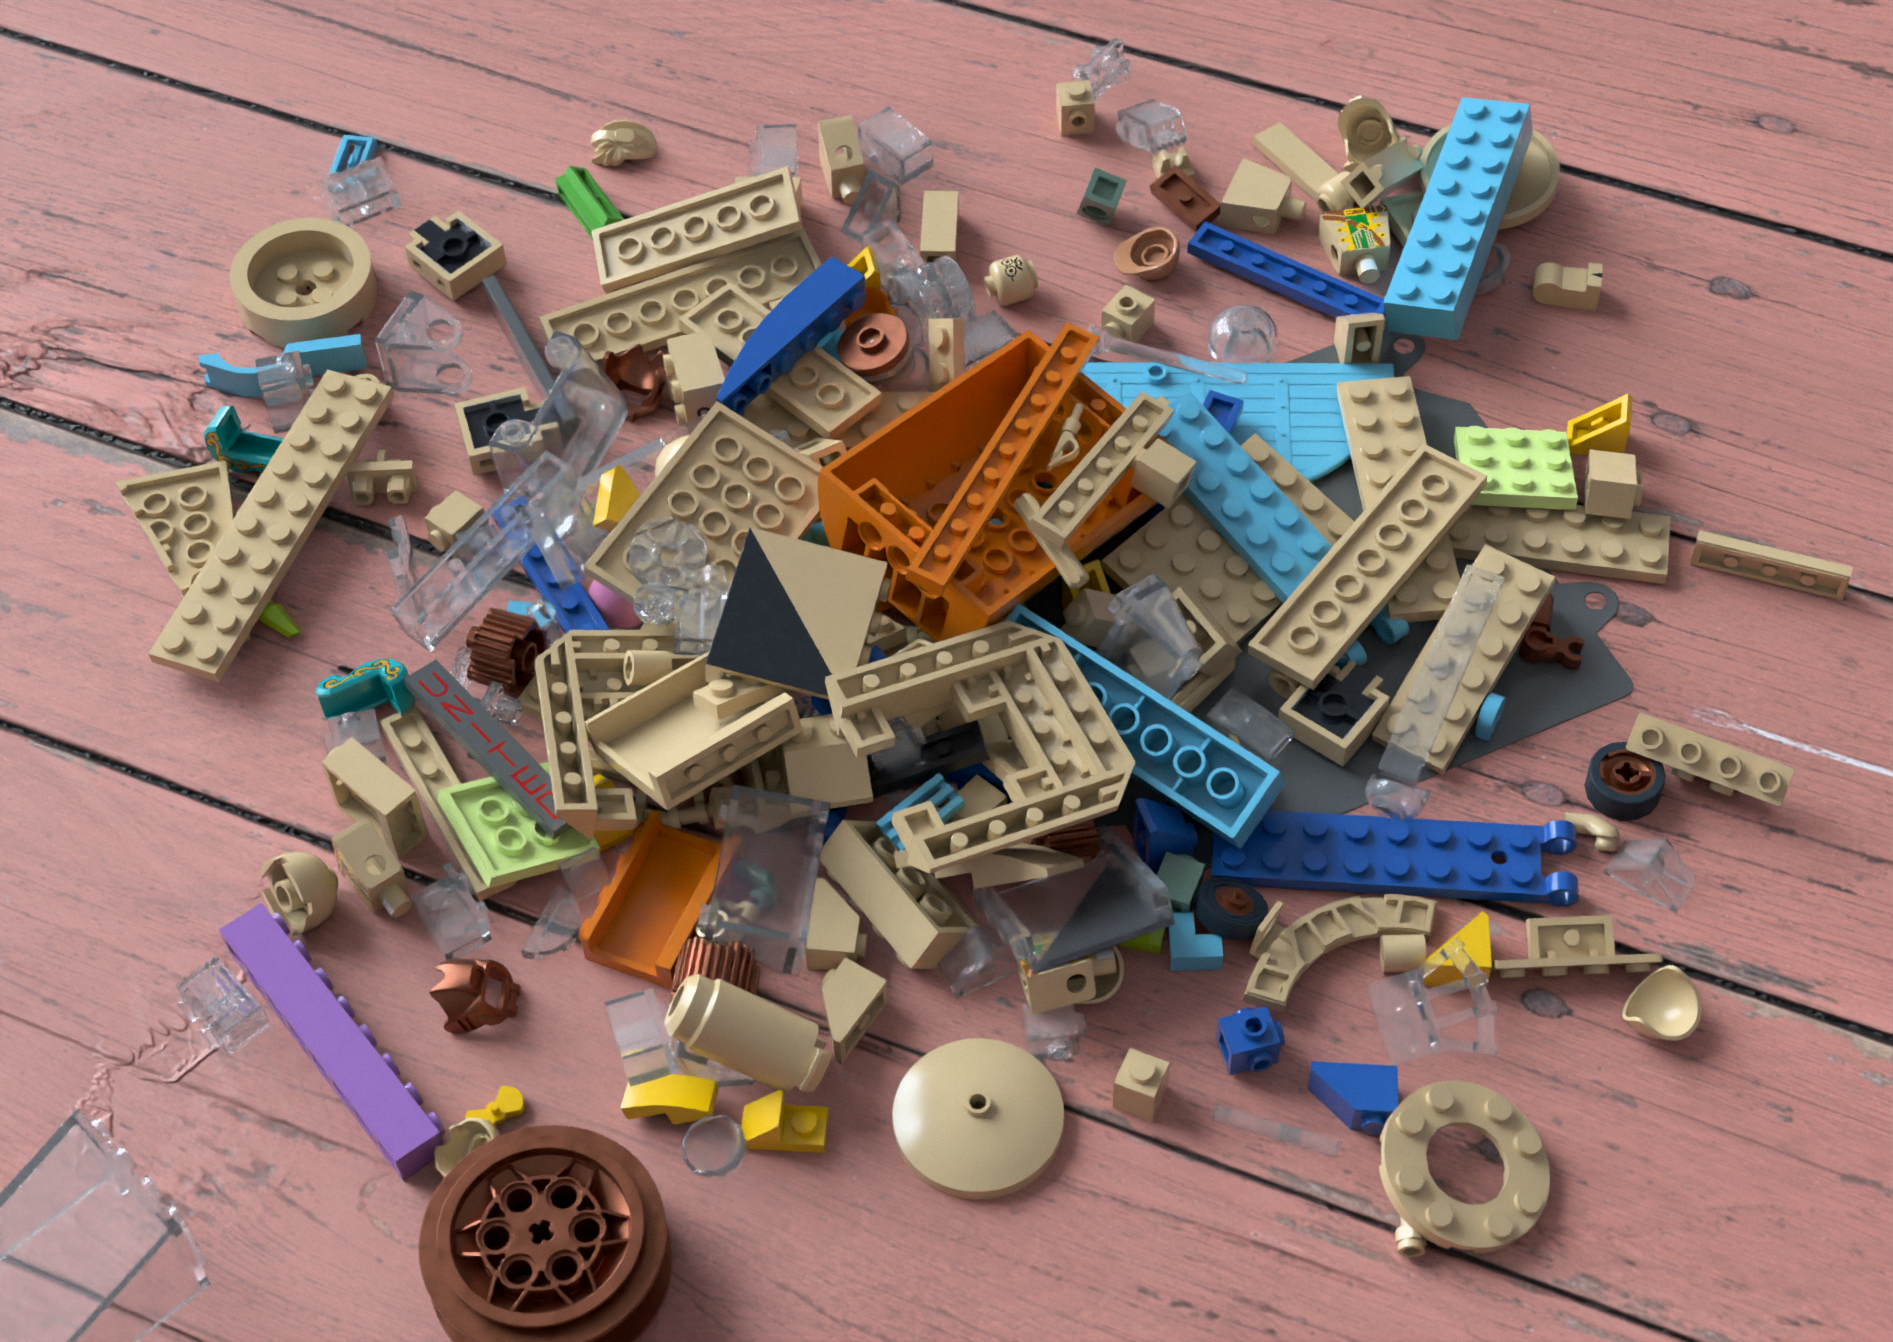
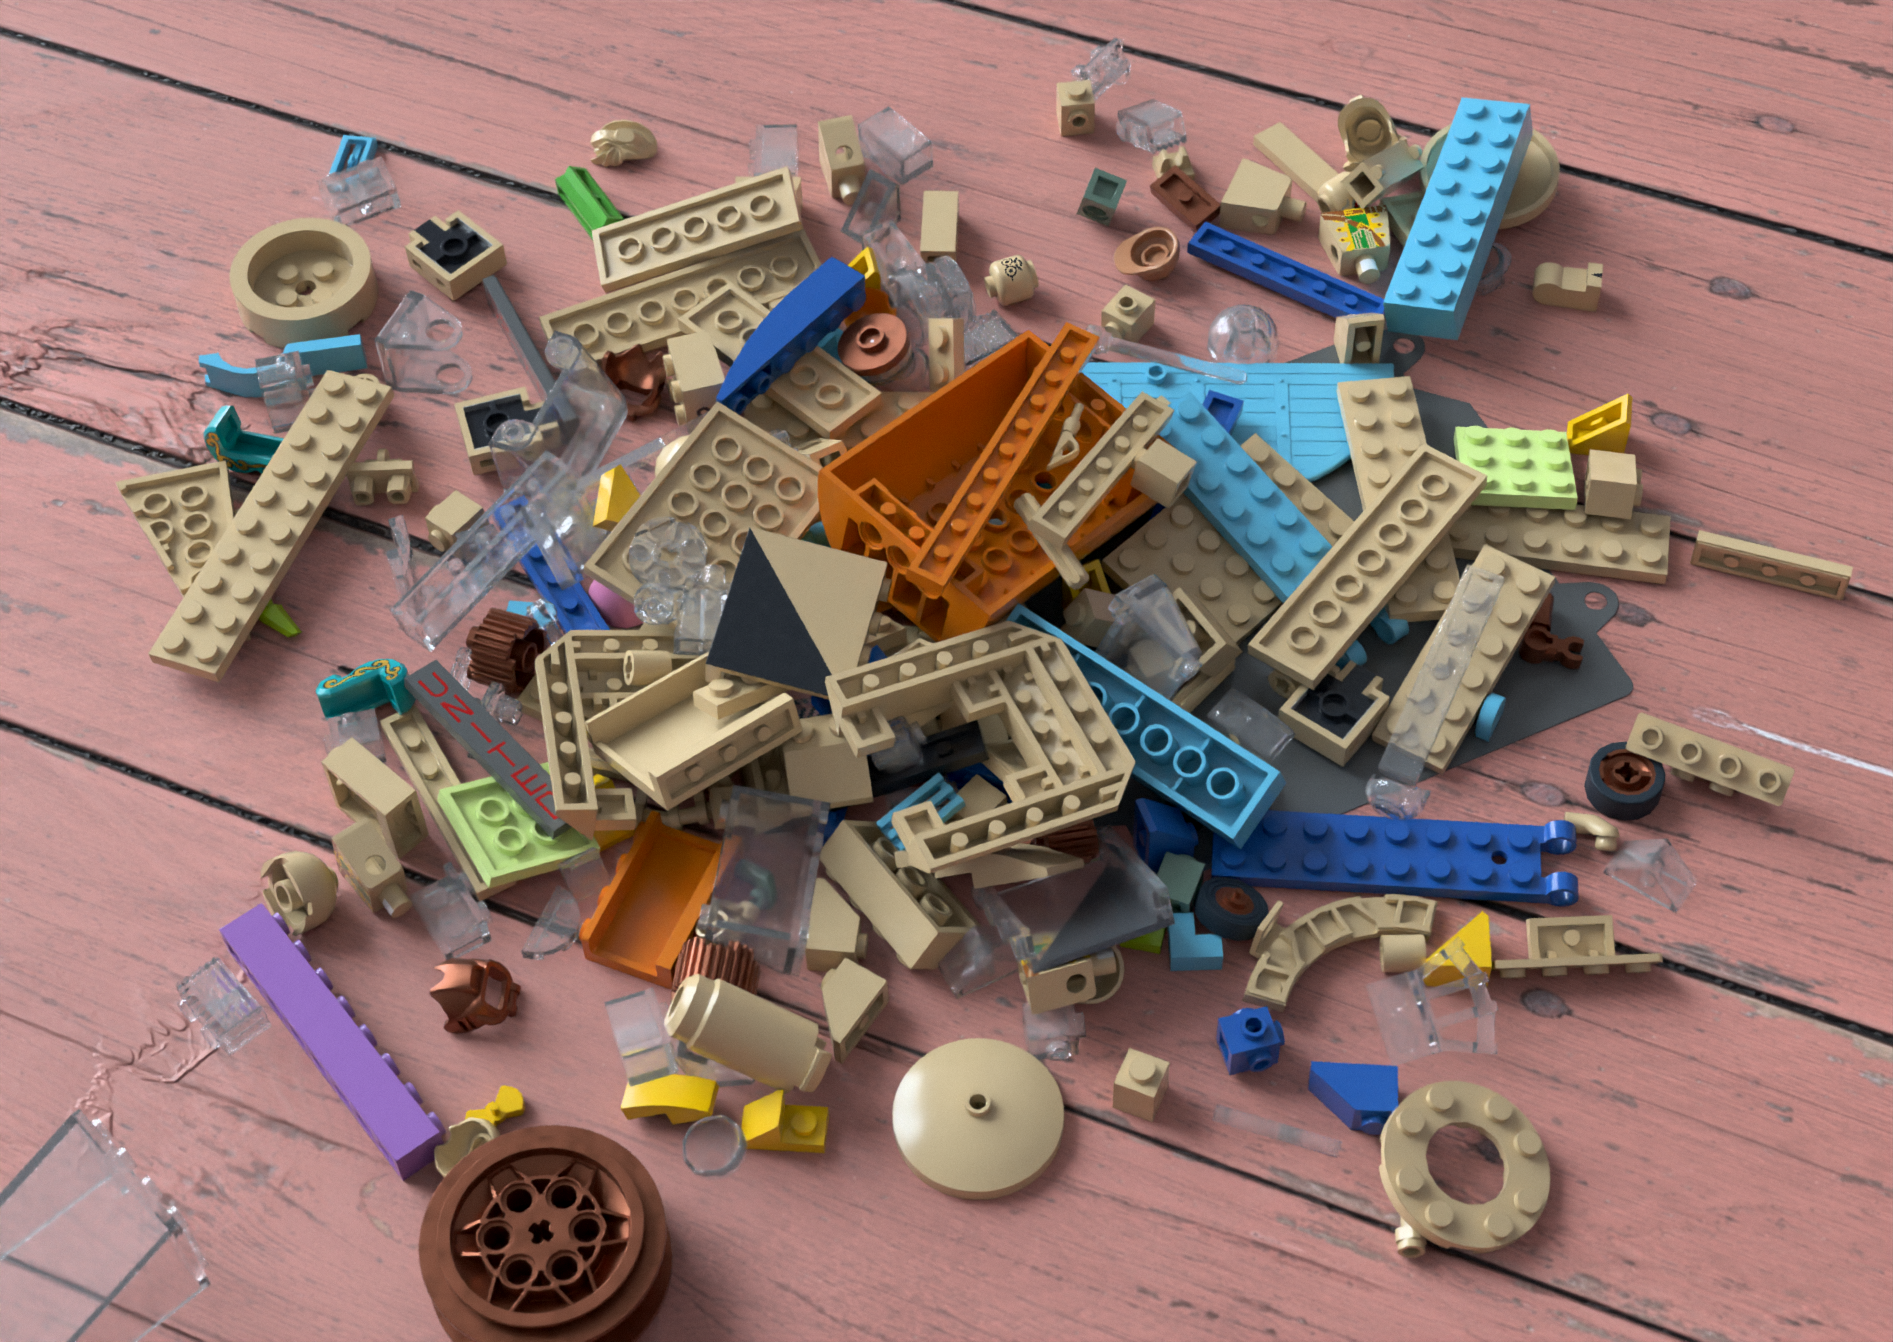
(1664, 1005): tan helmet -> none

